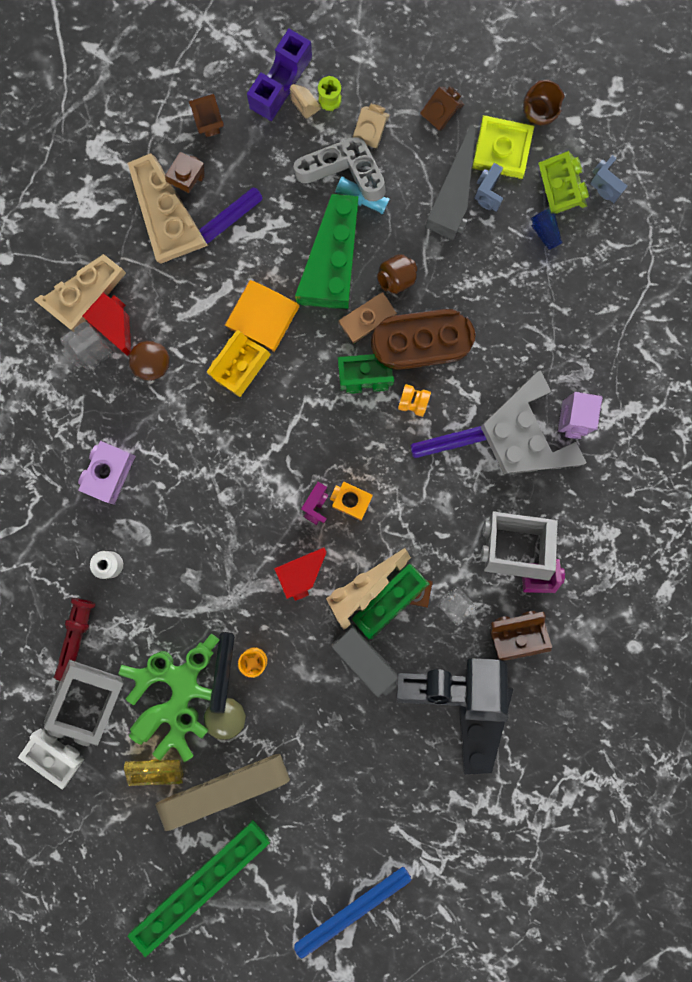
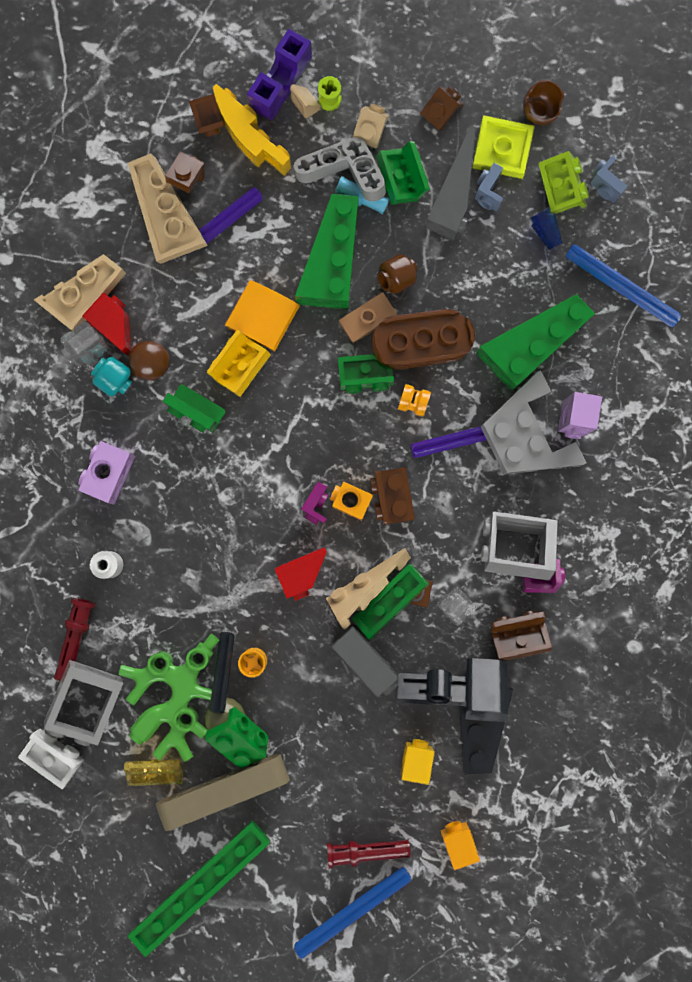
(111, 376): none -> teal head
(198, 409): none -> green bracket
(239, 739): none -> green bracket
(243, 127): none -> yellow slope
(355, 853): none -> dark red pin
(393, 496): none -> reddish brown bracket
(403, 174): none -> green bracket
(417, 761): none -> yellow brick
(460, 844): none -> light orange brick
(527, 346): none -> green wedge
(623, 285): none -> blue axle

